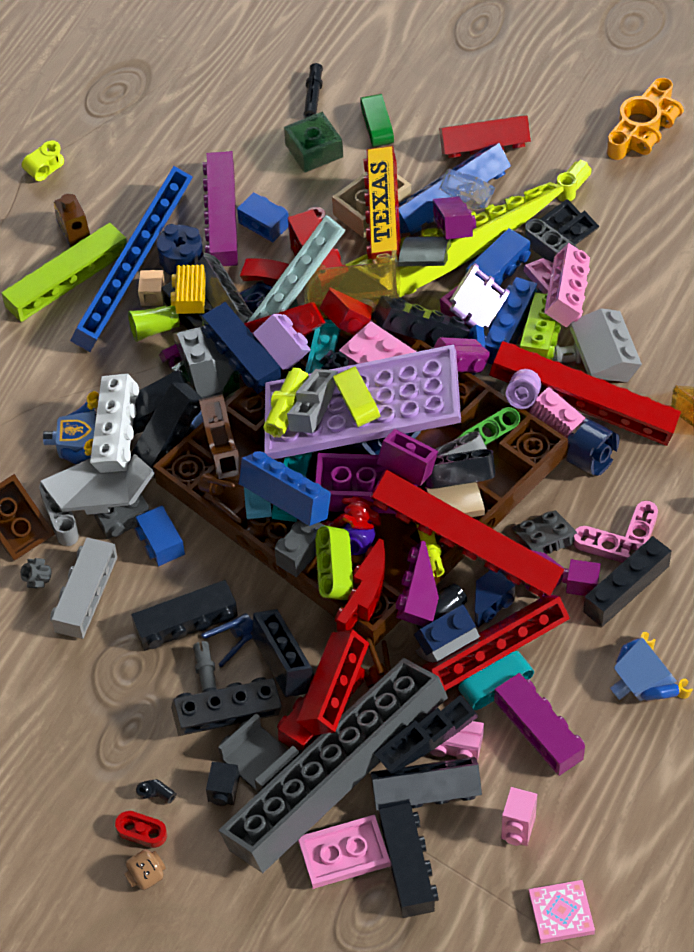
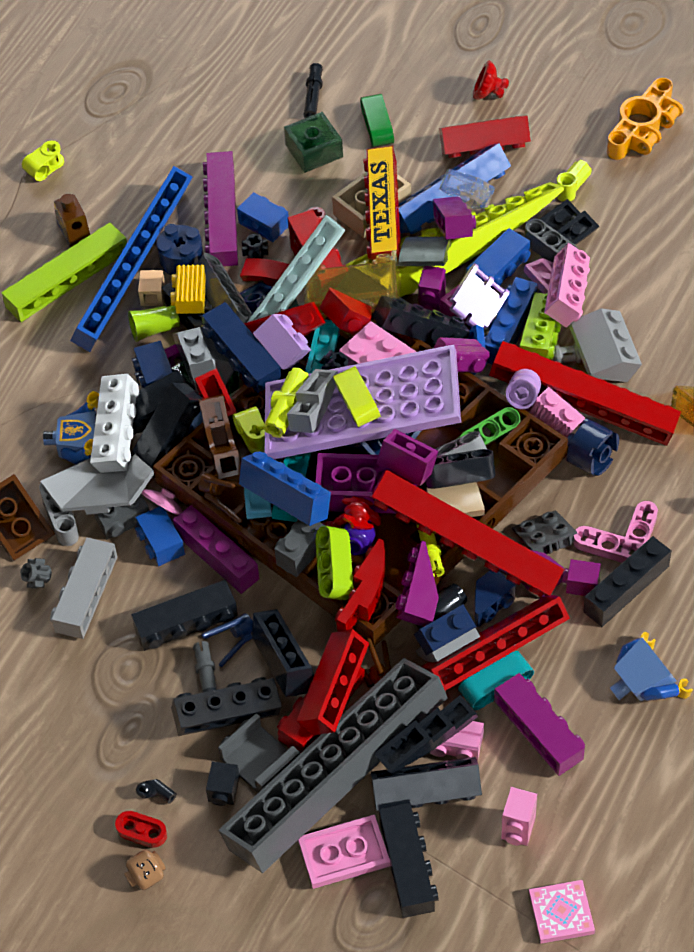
(150, 363): none -> dark blue brick
(163, 499): none -> bright pink dish
(211, 385): none -> red slope
(216, 549): none -> magenta brick
(250, 427): none -> neon yellow piece
(254, 246): none -> black gear
(431, 287): none -> magenta brick
(489, 82): none -> red hair

